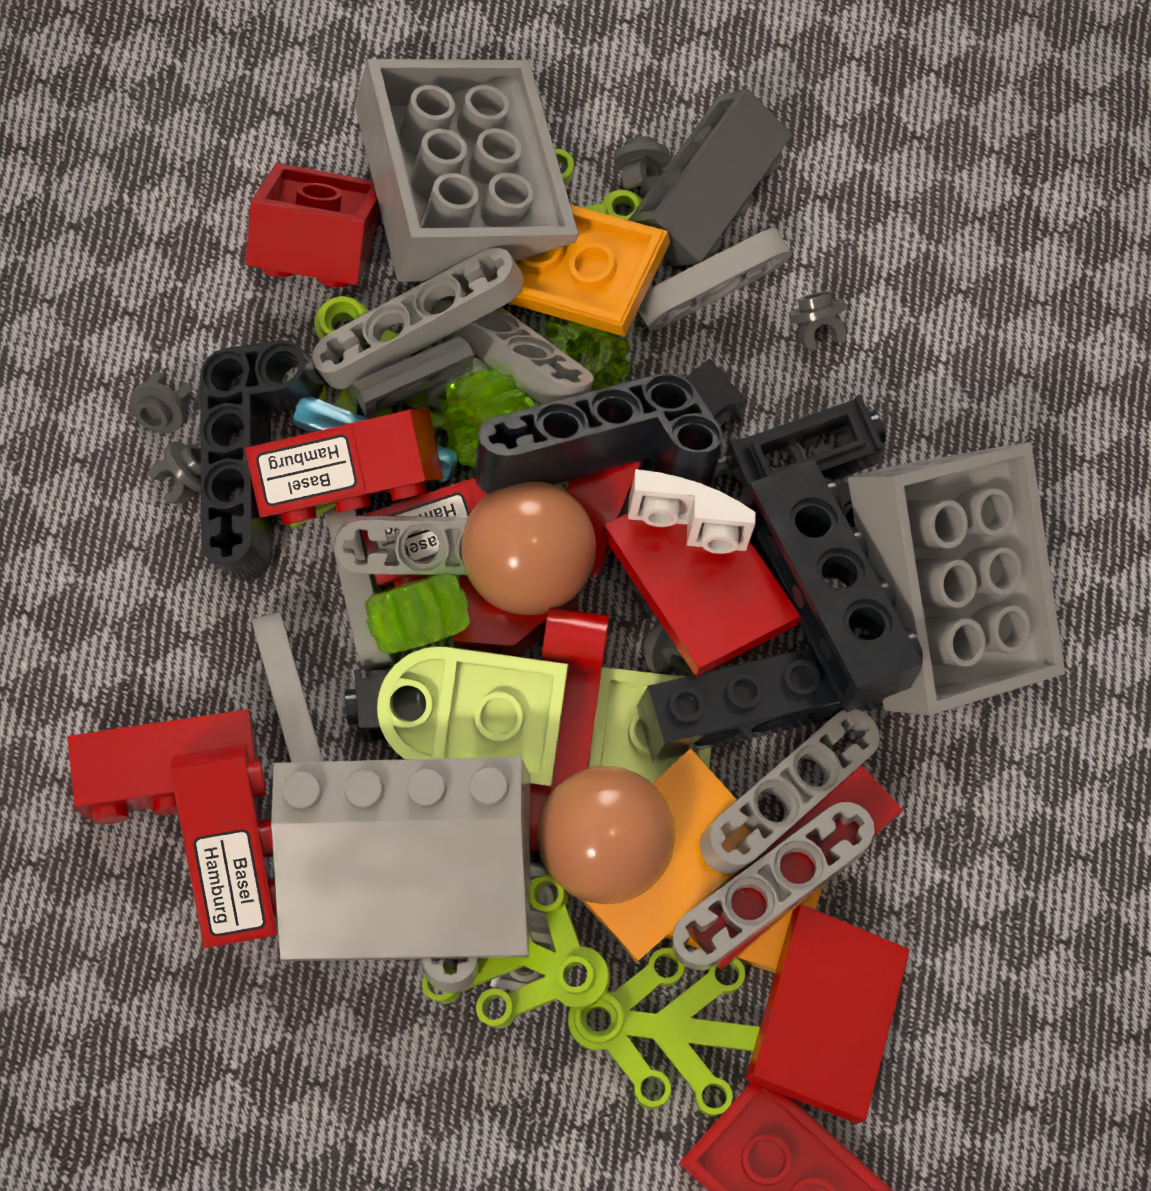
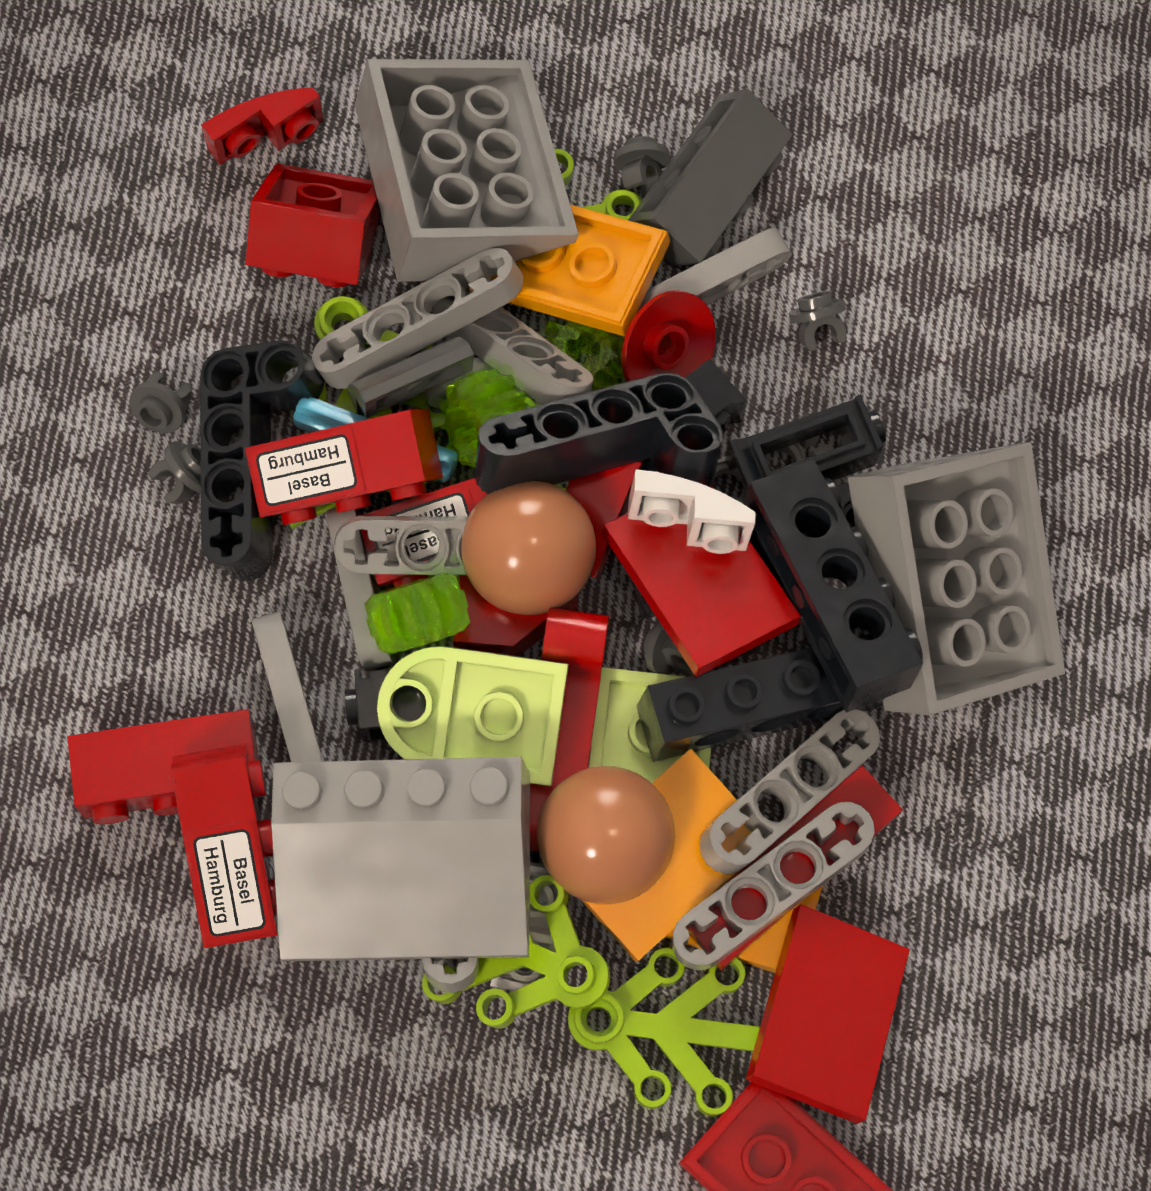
(281, 116): none -> red slope
(668, 336): none -> red dish

